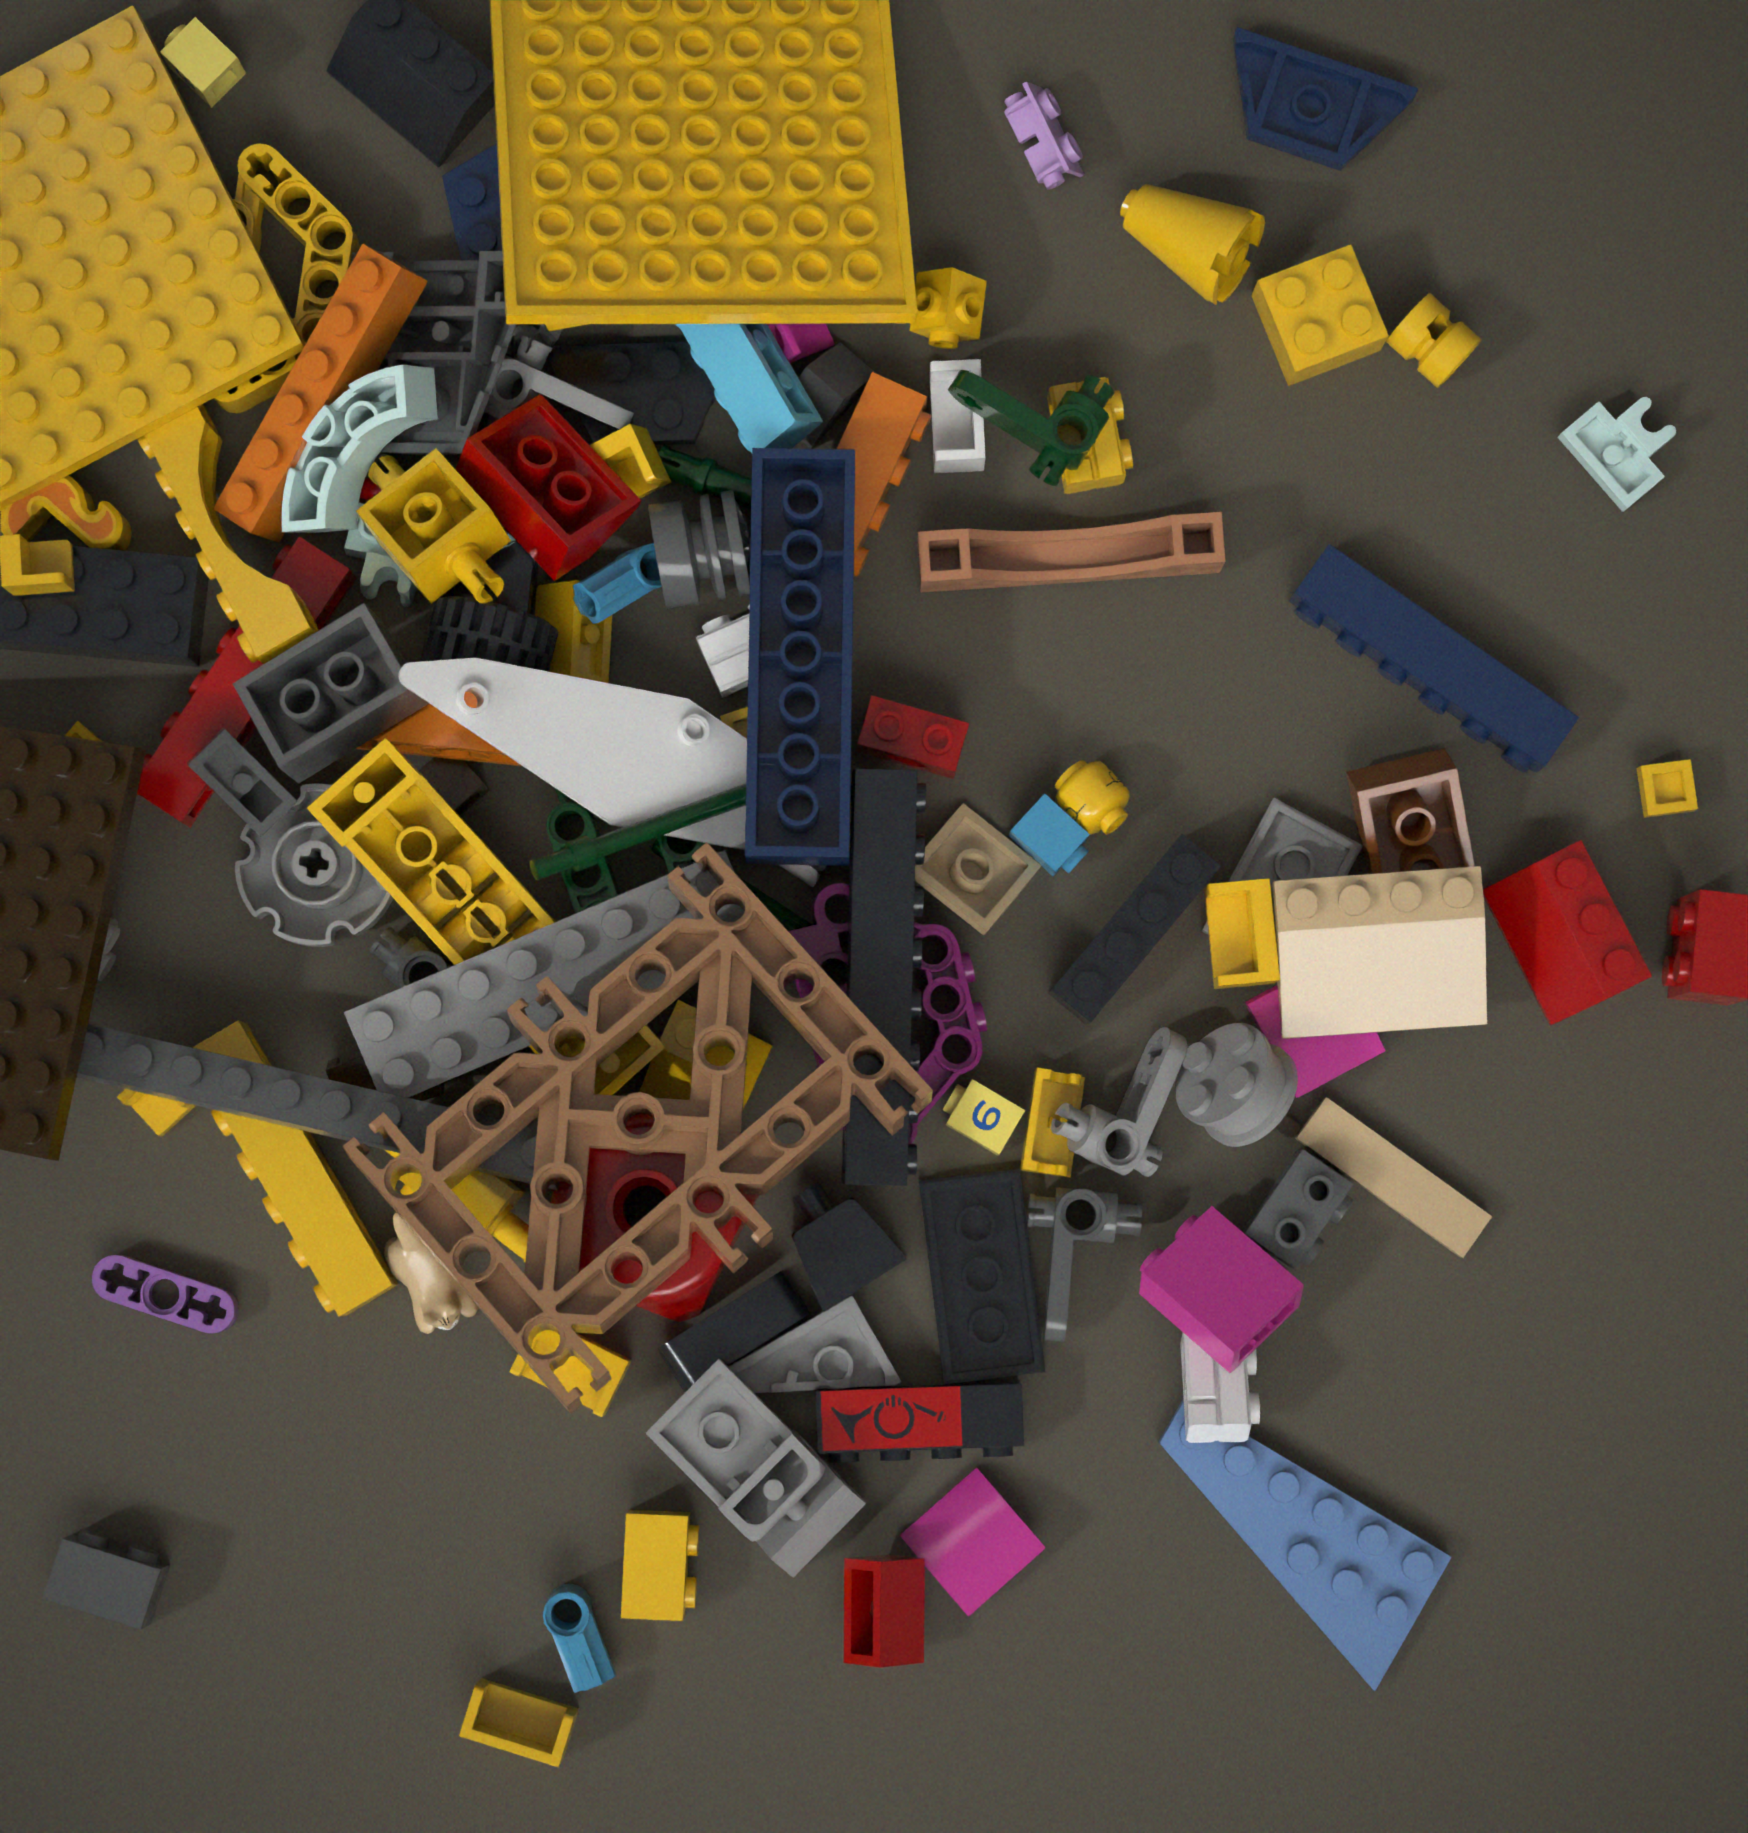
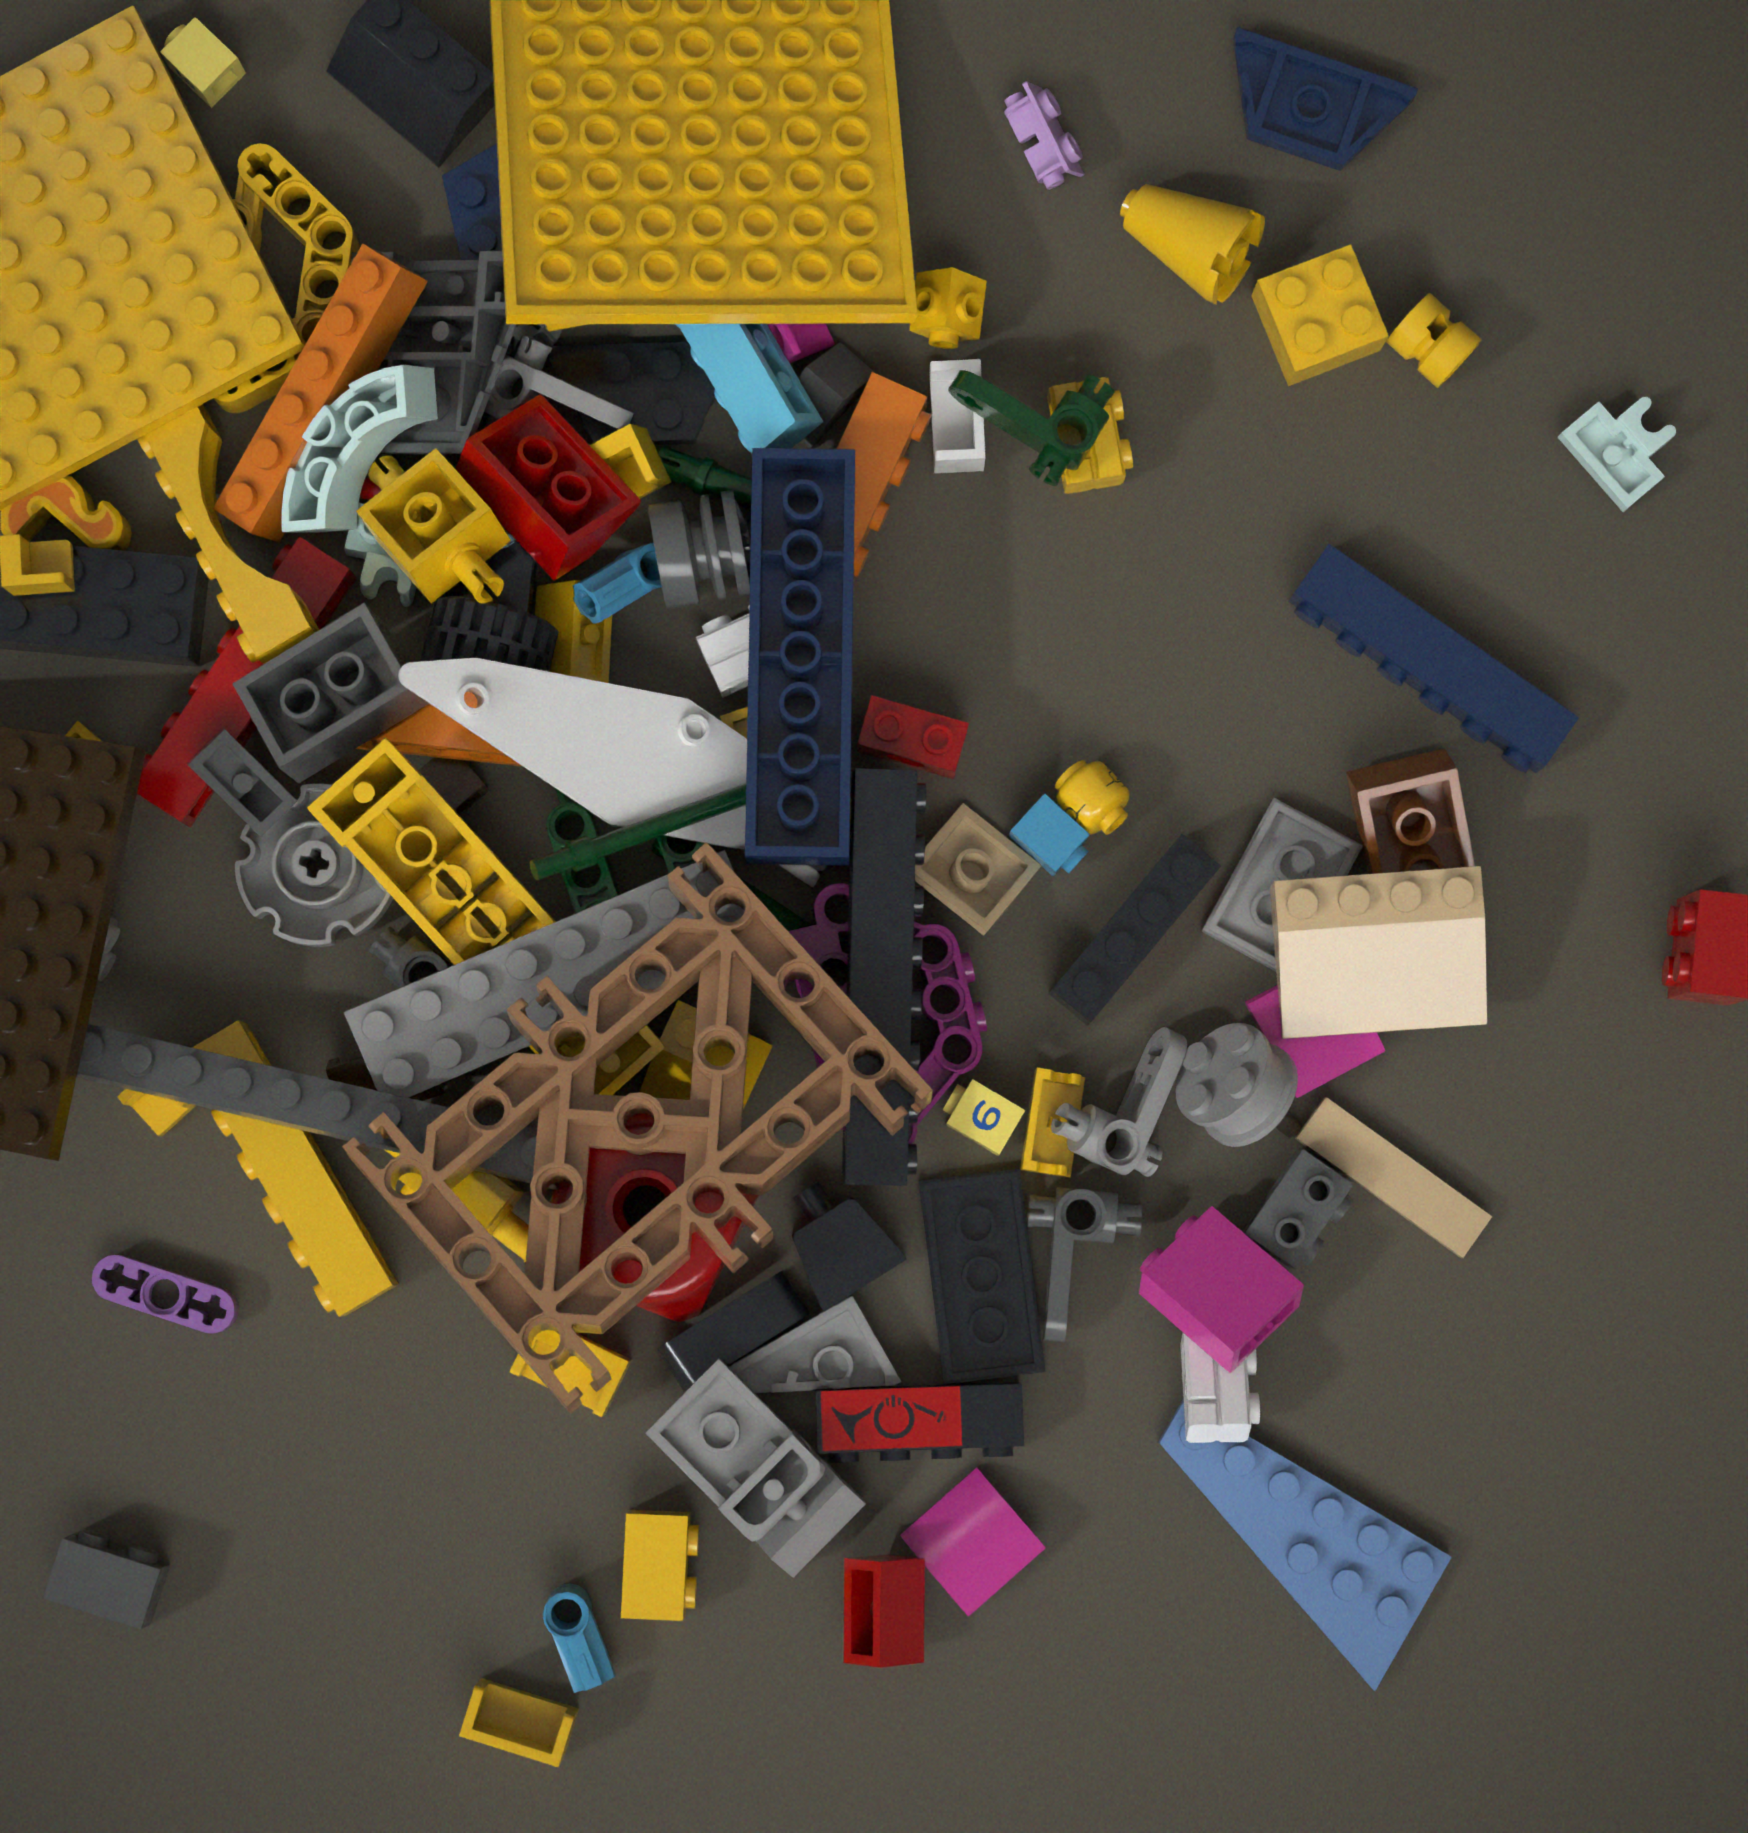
(433, 1291): tan animal -> none
(1114, 552): nougat arch -> none
(1241, 933): yellow panel -> none
(1566, 933): red slope -> none
(1667, 788): yellow plate -> none

